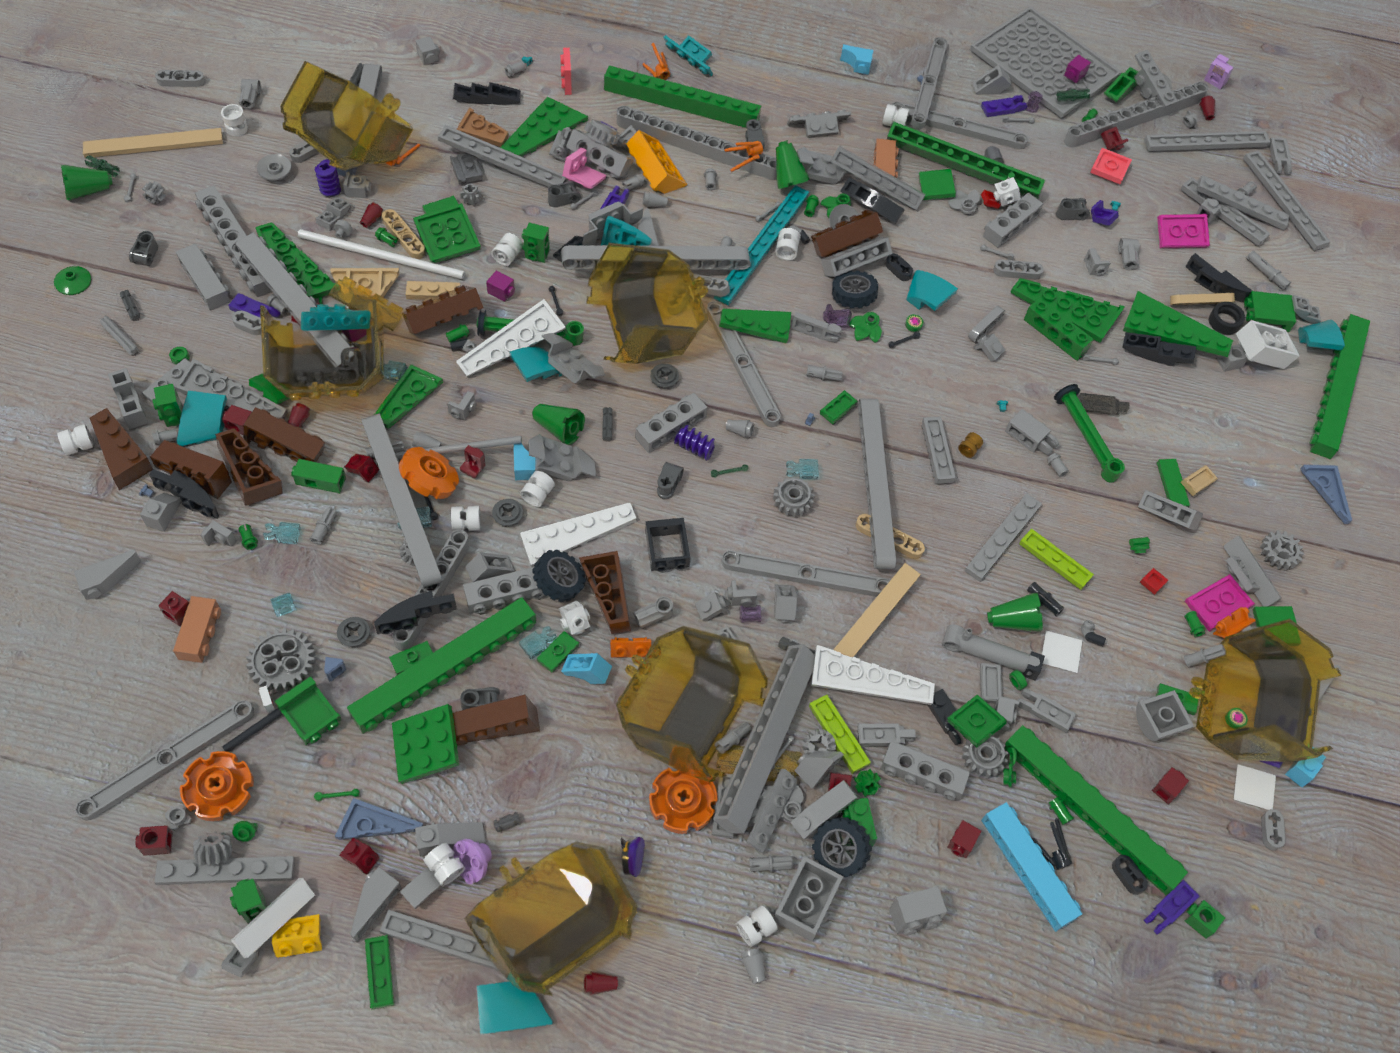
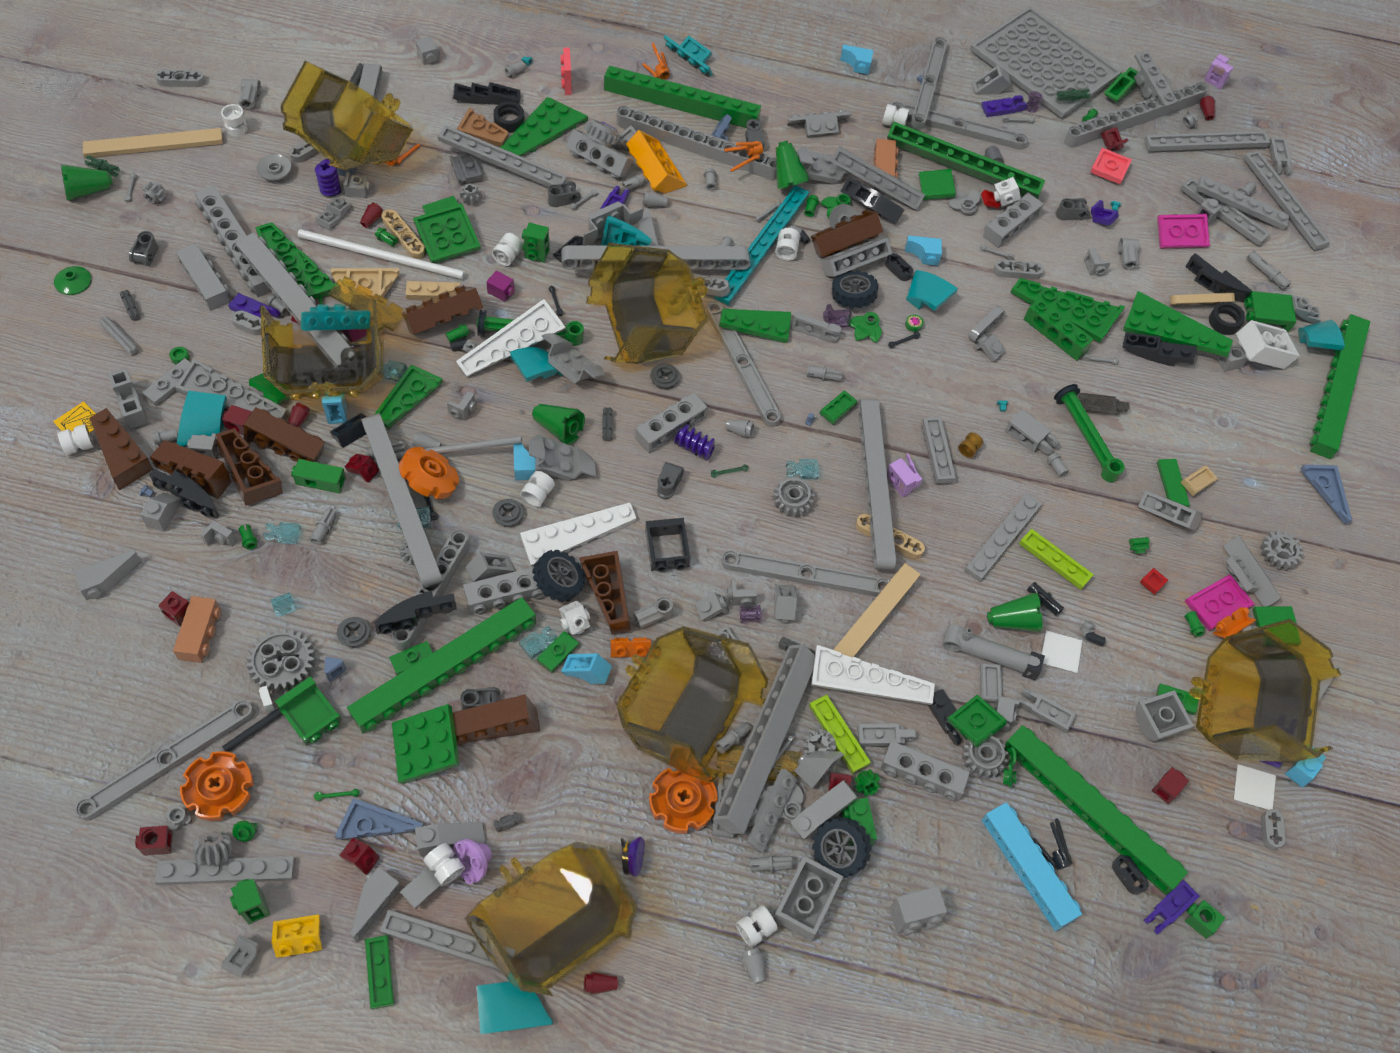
(77, 416): none -> yellow sticker
(168, 404): green brick -> none
(204, 444): none -> light grey brick
(272, 918): white tile -> none
(335, 409): none -> medium azure arch
(342, 228): light grey tile -> none
(349, 431): none -> black slope
(472, 517): white wheel -> none
(473, 462): dark red bracket -> none
(509, 108): none -> black tyre
(559, 146): light grey hinge -> none
(577, 171): bright pink bracket -> none
(722, 126): none -> sand blue hinge
(903, 477): none -> lavender piece
(926, 248): none -> medium azure arch
(964, 839): dark red brick -> none
(1018, 680): green tile -> none
(1060, 810): green pin -> none
(1077, 68): magenta brick -> none
(1204, 655): light grey axle -> none
(1236, 718): tile -> none

